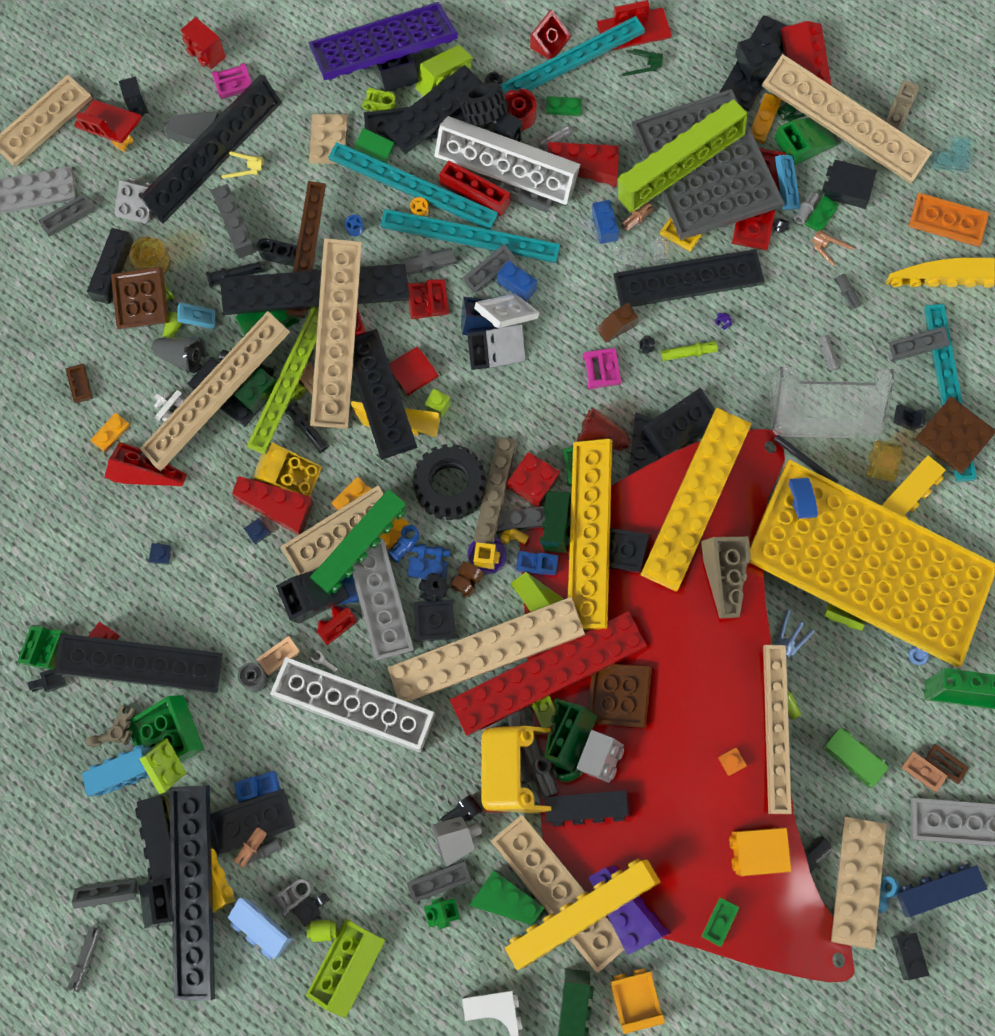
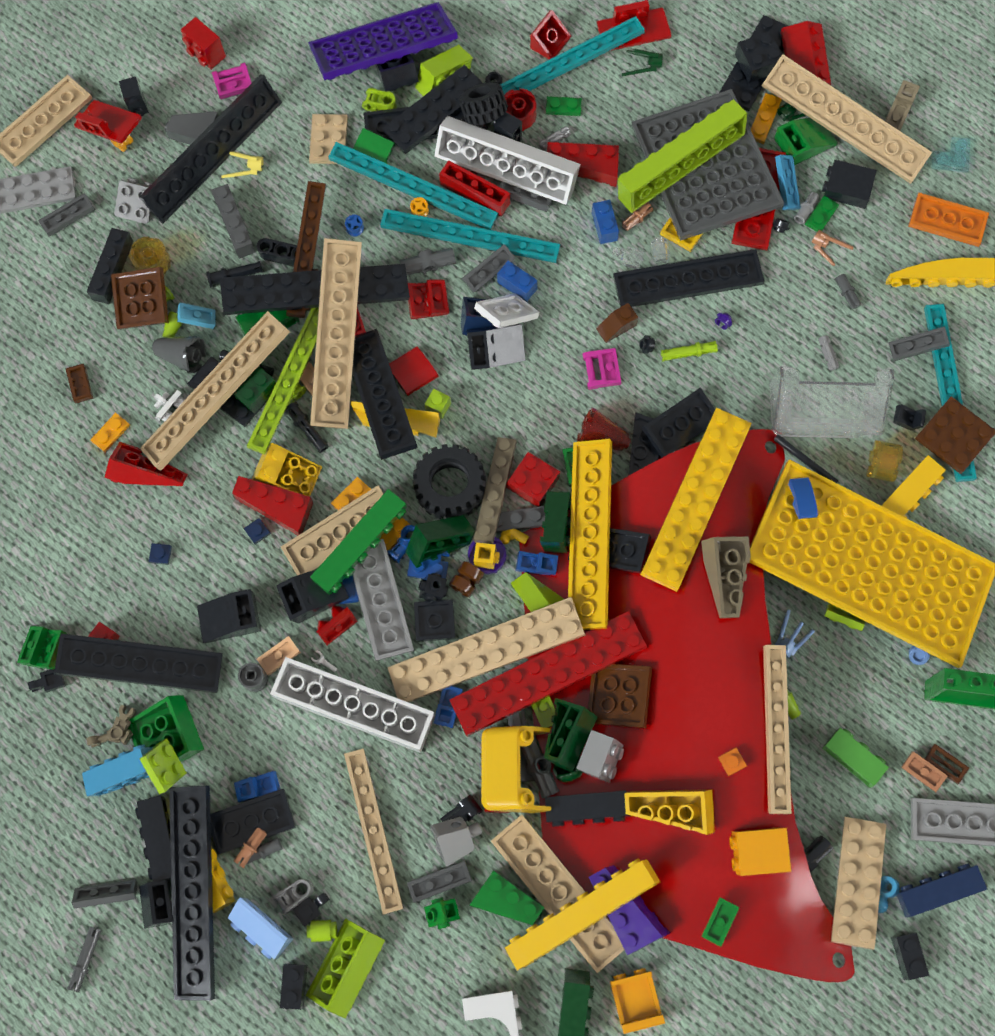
(229, 616): none -> black slope
(293, 986): none -> black brick
(373, 831): none -> tan plate
(438, 537): none -> dark green wedge
(445, 713): none -> blue slope
(678, 808): none -> yellow wedge

